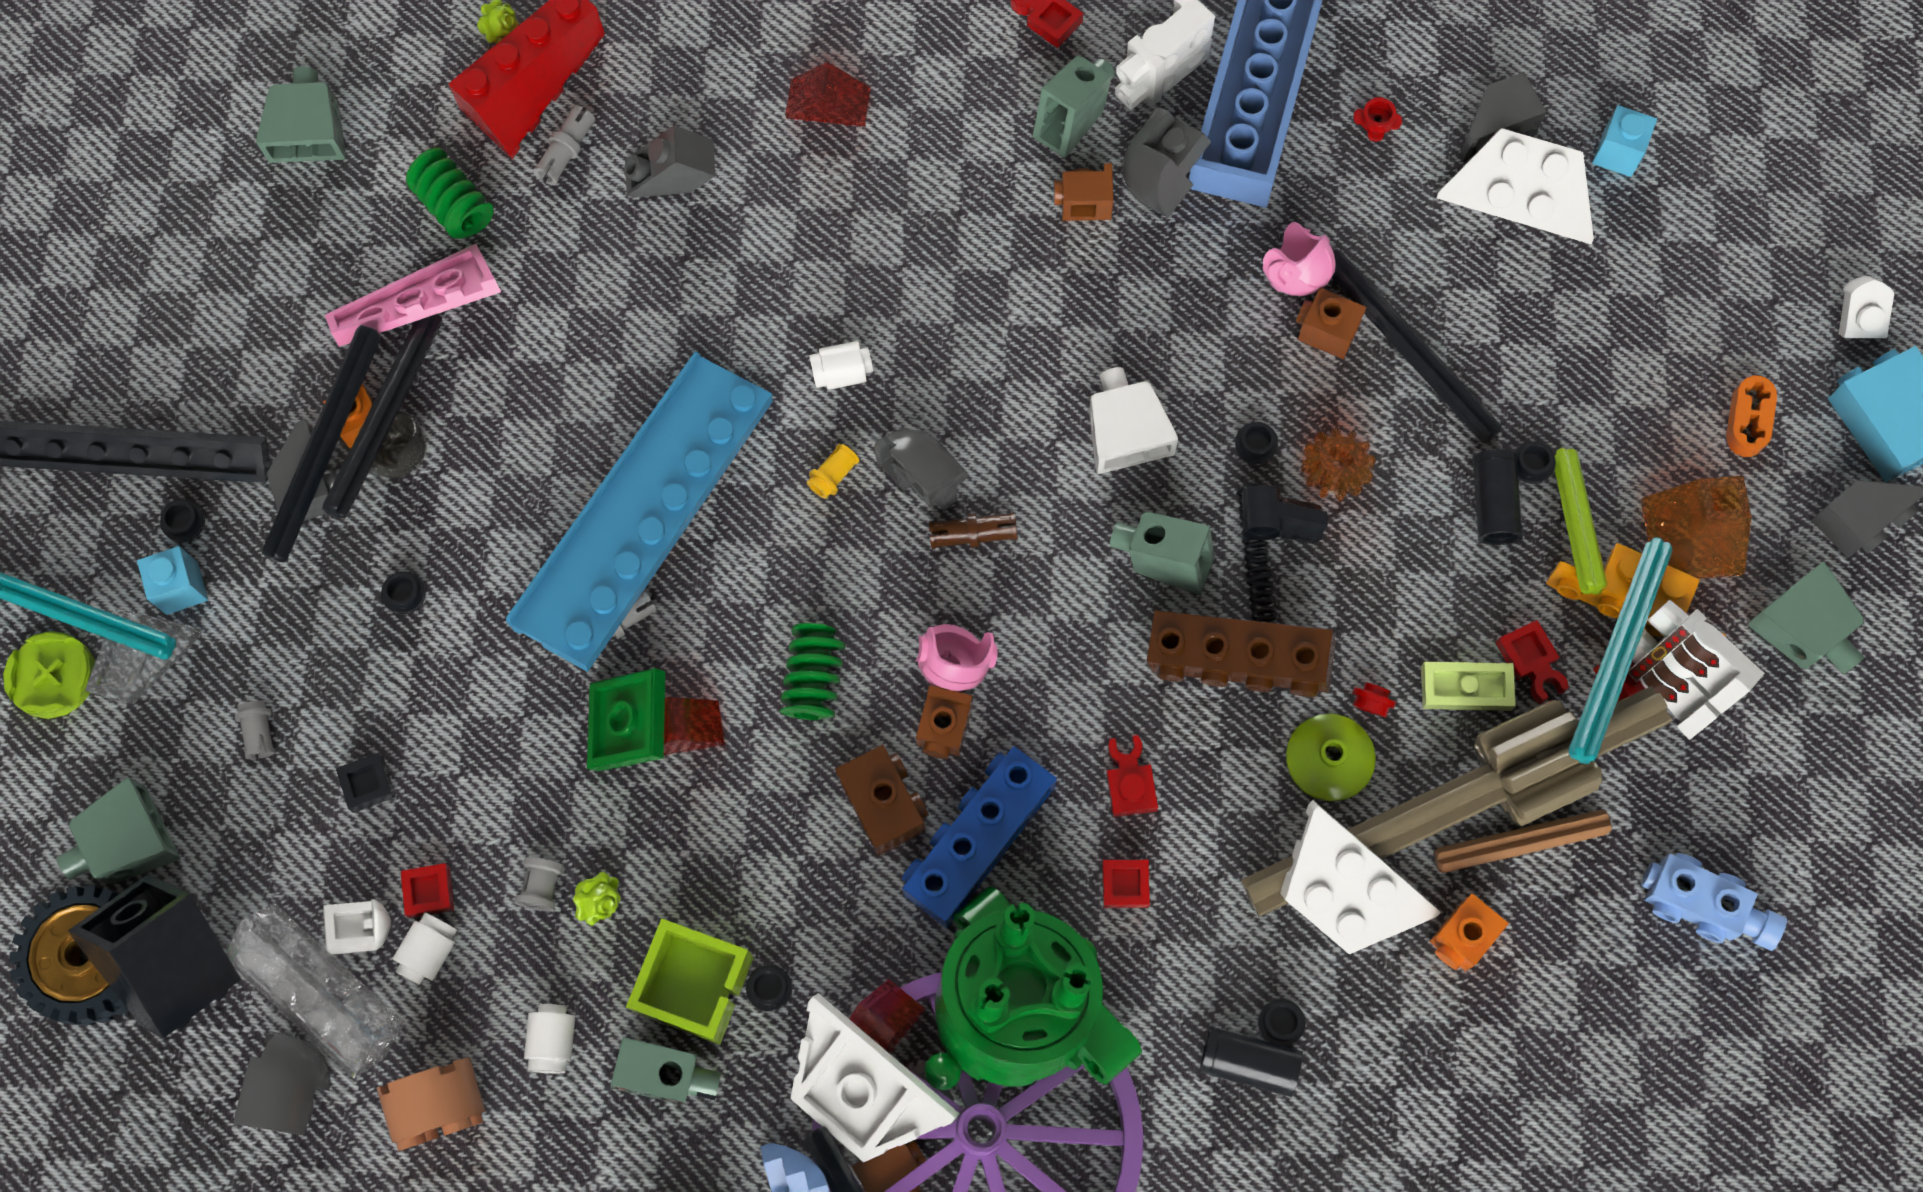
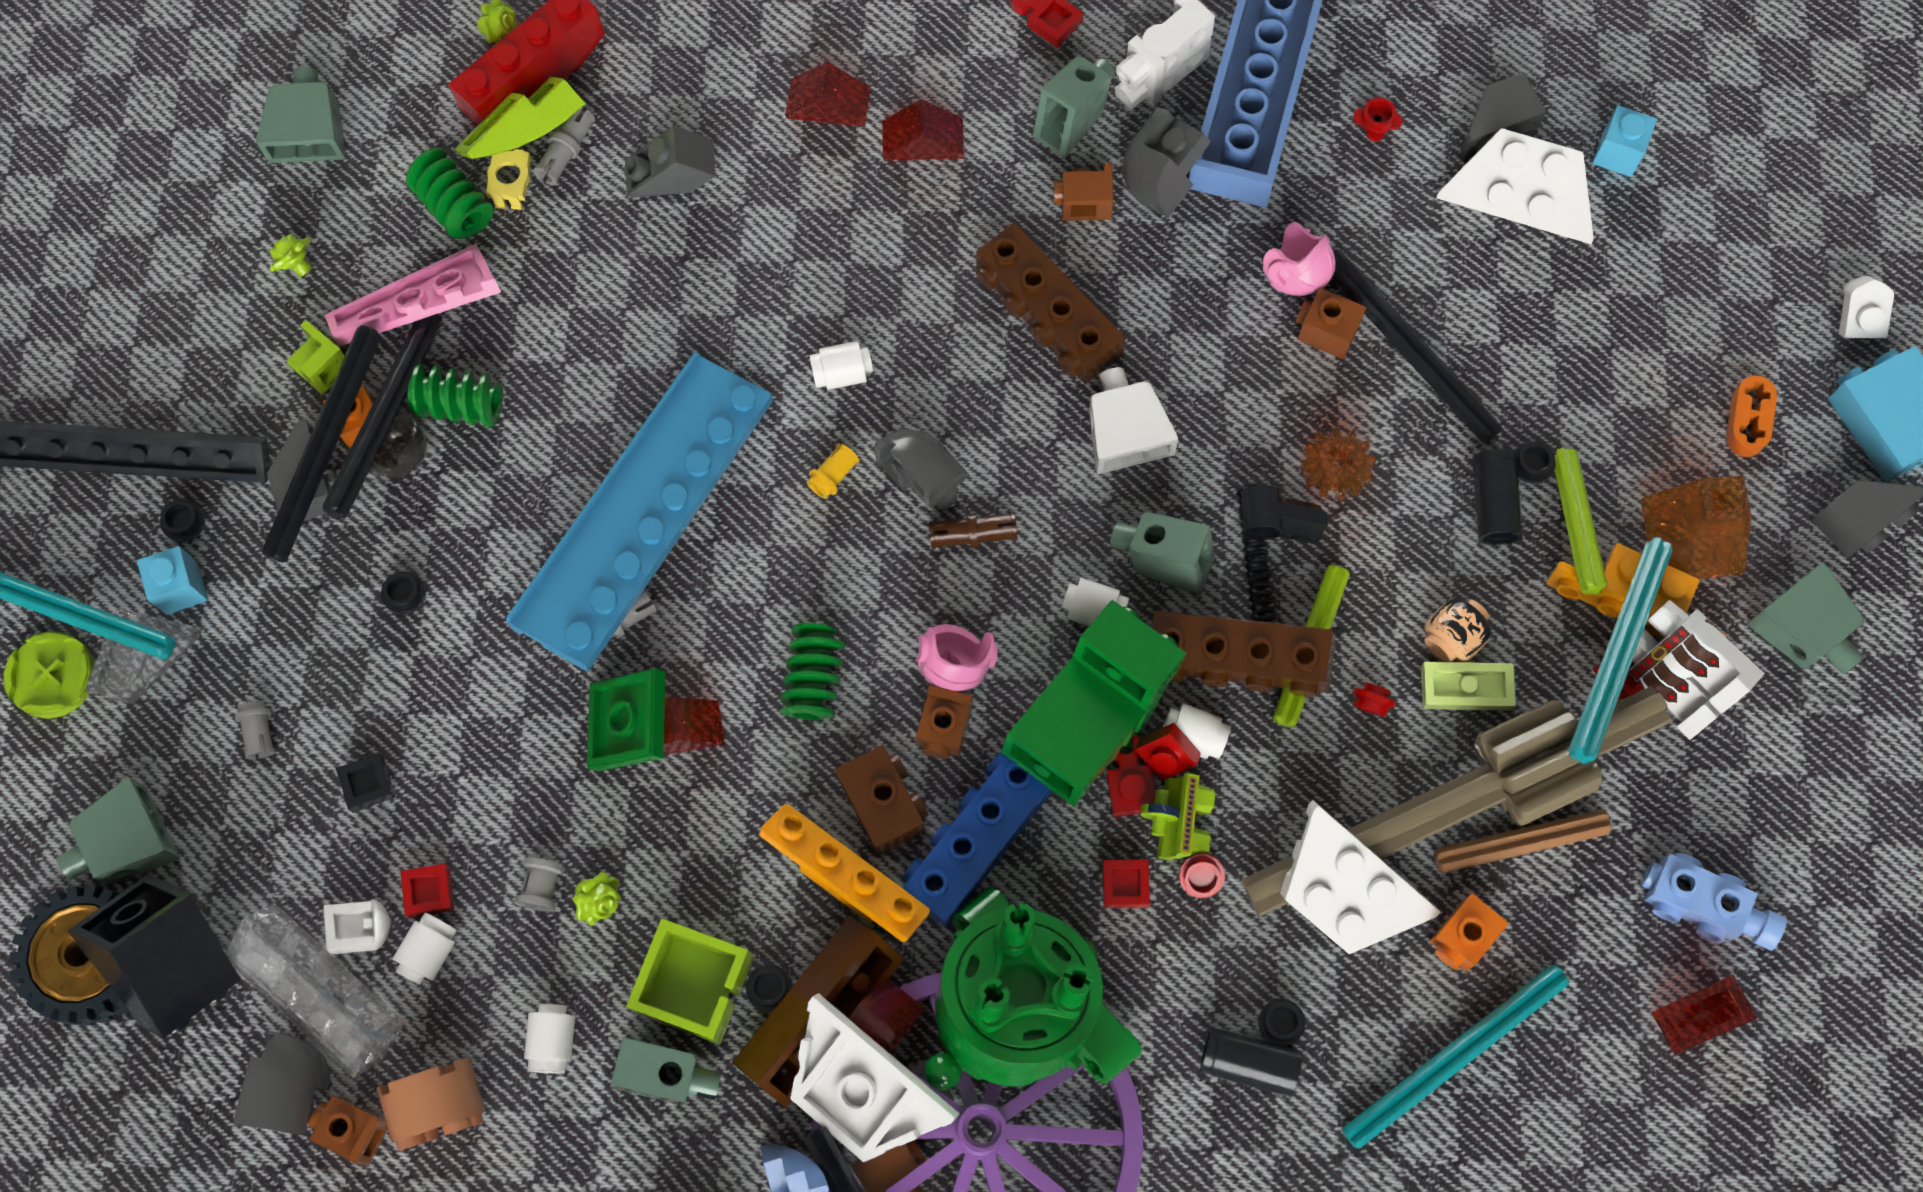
(290, 254): none -> lime plant
(316, 359): none -> lime panel
(363, 1132): none -> dark orange brick
(454, 398): none -> green piece
(515, 191): none -> light yellow piece
(522, 119): none -> lime slope
(842, 973): none -> reddish brown brick
(844, 873): none -> light orange bracket
(922, 133): none -> clear red slope
(1049, 304): none -> reddish brown brick
(1089, 599): none -> white brick
(1094, 703): none -> green brick
(1168, 751): none -> red plate
(1175, 817): none -> lime hips
(1201, 728): none -> white brick
(1201, 875): none -> plate
(1256, 442): black plate -> none
(1316, 772): lime dish -> none
(1321, 616): none -> lime axle
(1455, 1056): none -> teal axle
(1457, 630): none -> light nougat head
(1532, 656): red plate -> none
(1704, 1014): none -> clear red slope

